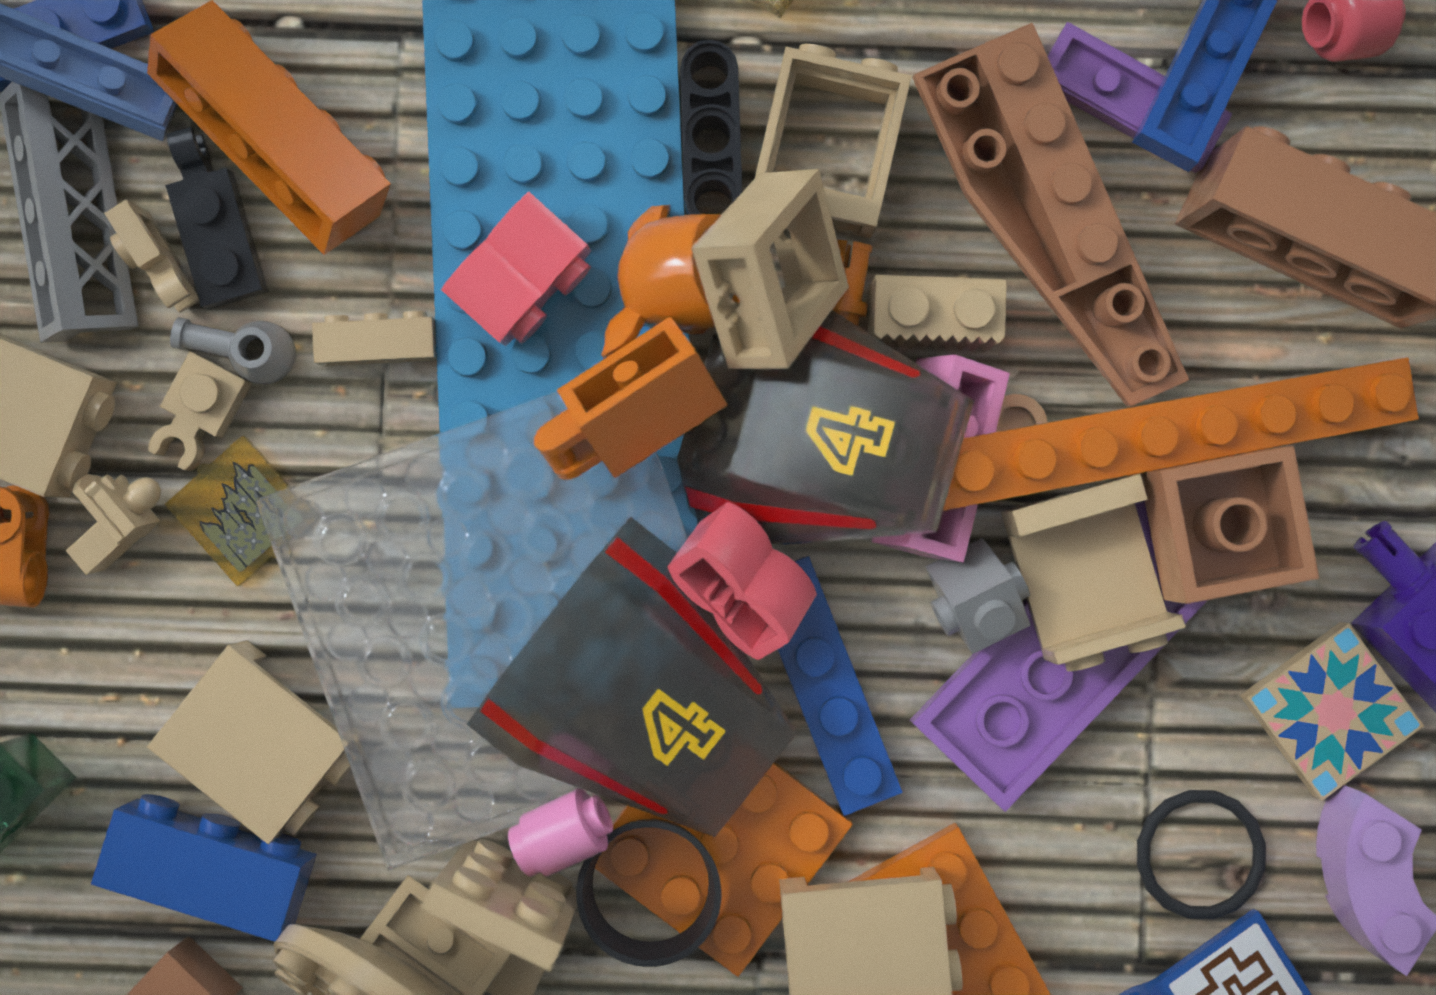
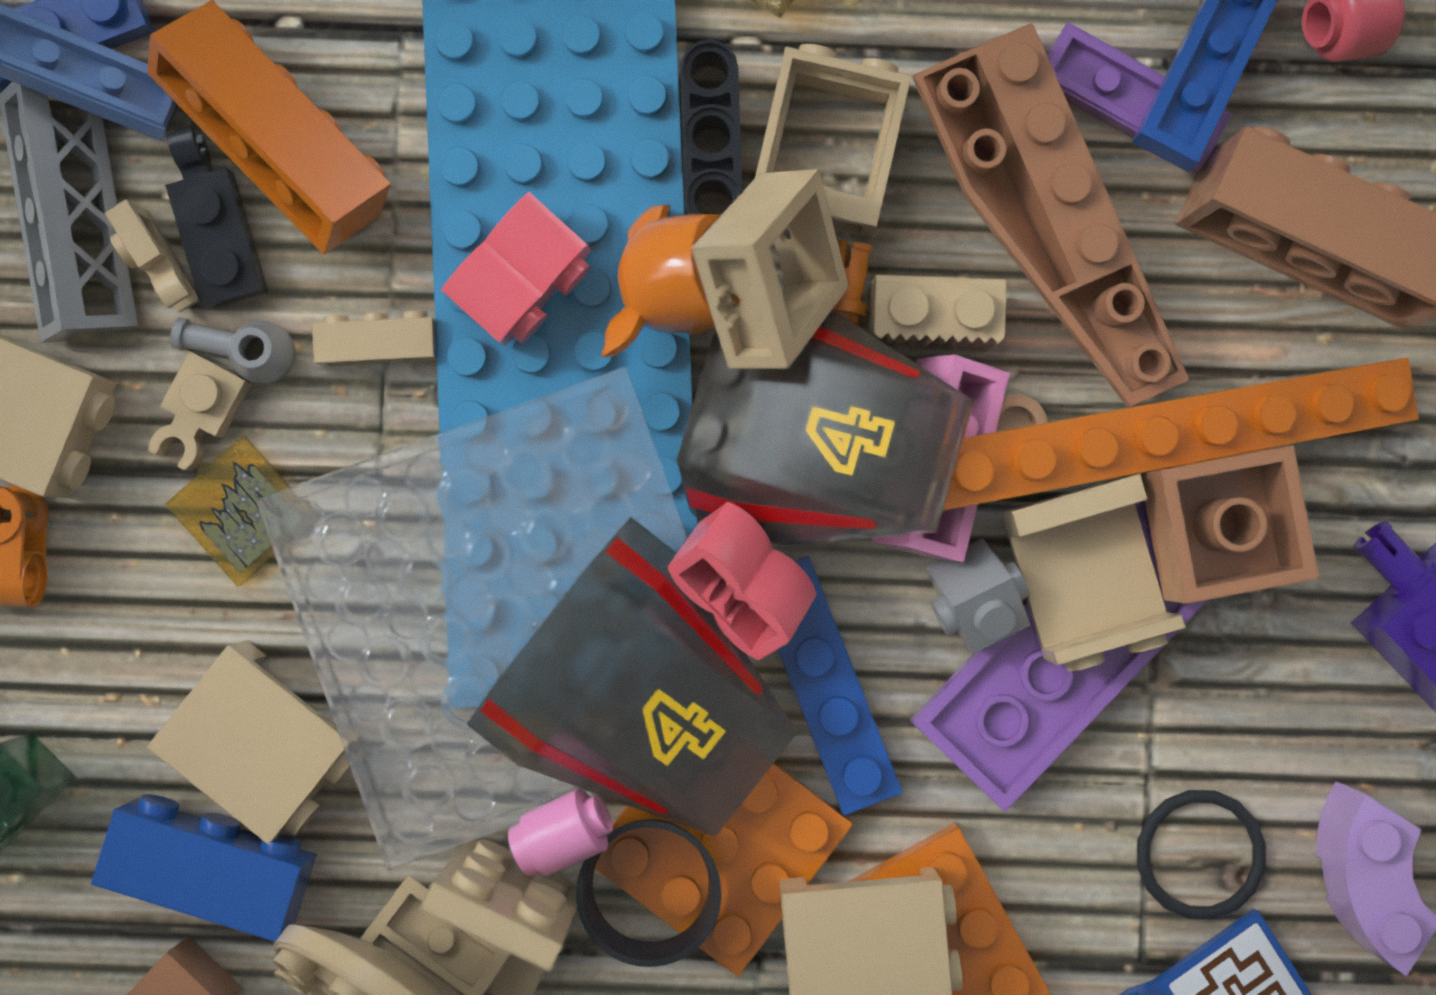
(121, 517): tan piece -> none
(630, 405): orange brick -> none
(1331, 710): tile -> none

